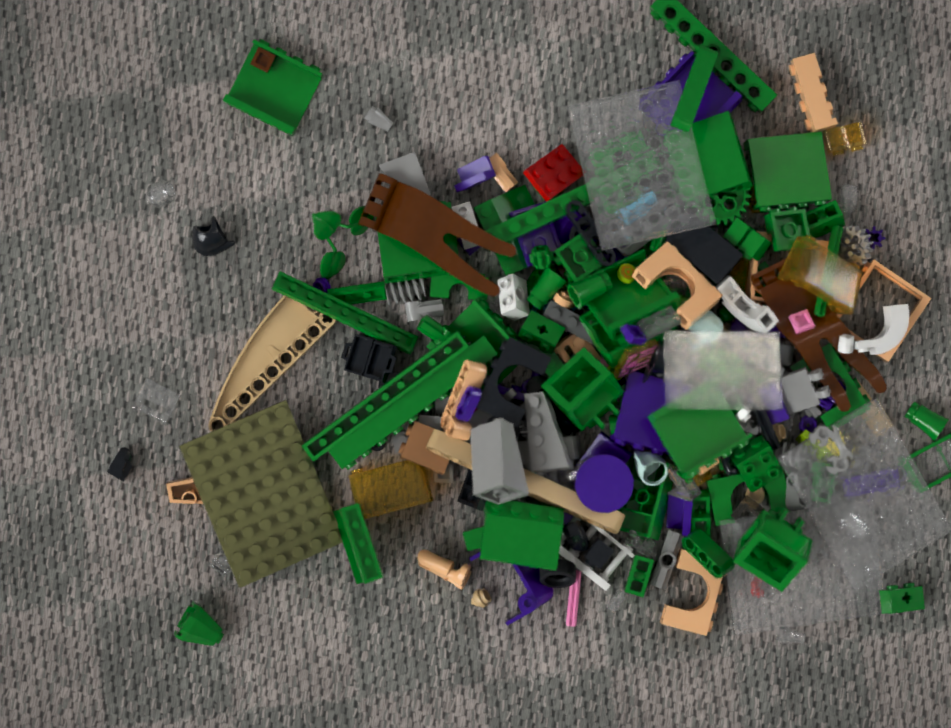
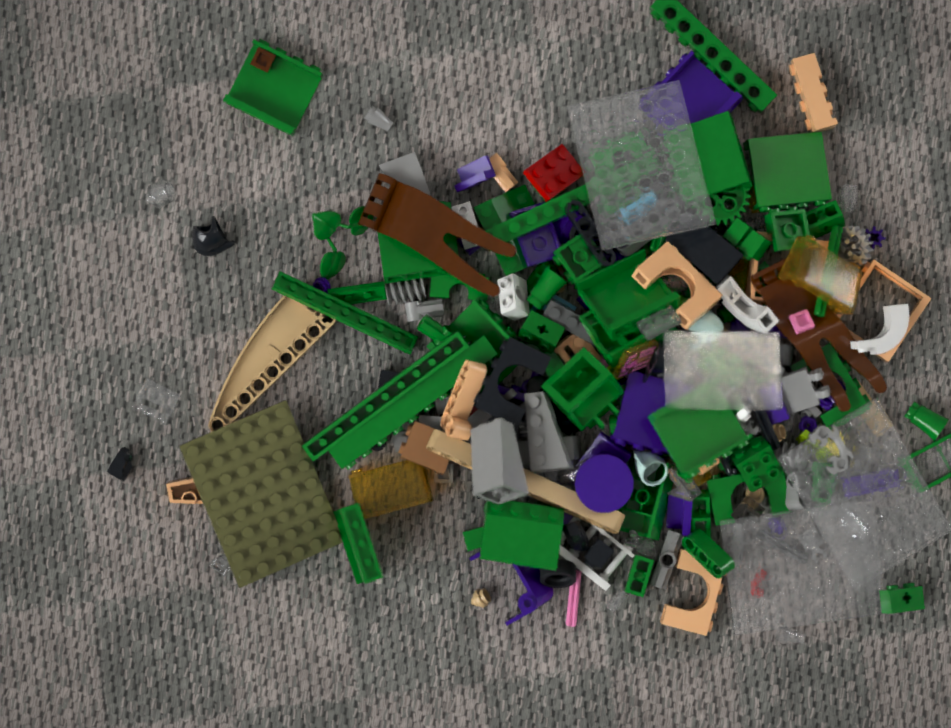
(198, 627): green cone -> none
(369, 358): black piece -> none
(444, 568): light nougat piece -> none
(466, 495): black wing -> none
(468, 403): dark purple beam -> none
(541, 257): green gear -> none
(563, 299): light nougat plate -> none
(589, 289): green plant -> none
(625, 273): lime tile -> none
(633, 334): dark purple plate -> none
(694, 89): green beam -> none
(774, 548): green piece -> none
(844, 138): clear yellow brick -> none
(846, 343): white hose -> none

